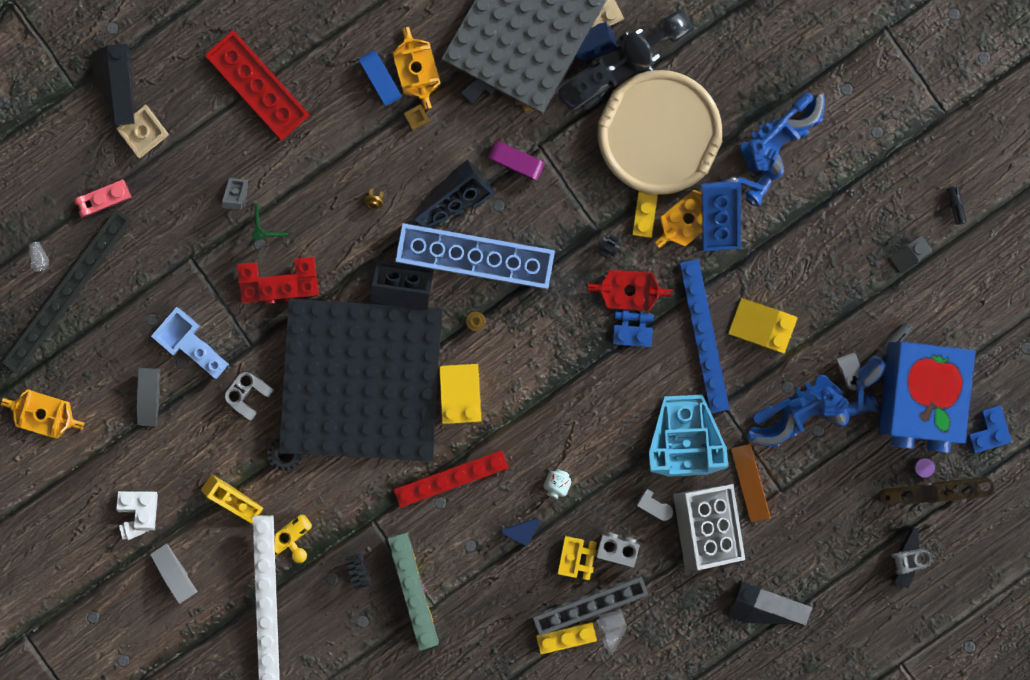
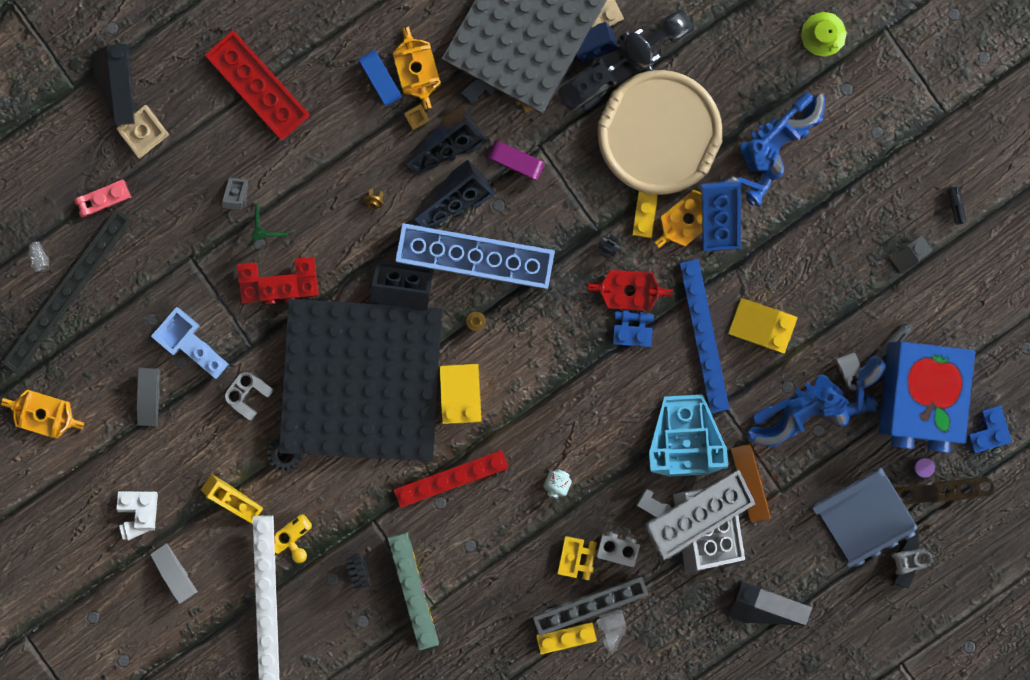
(449, 139): none -> black wedge
(523, 531): dark blue slope -> none
(700, 514): none -> plate
(816, 34): none -> lime hat
(866, 517): none -> sand blue panel

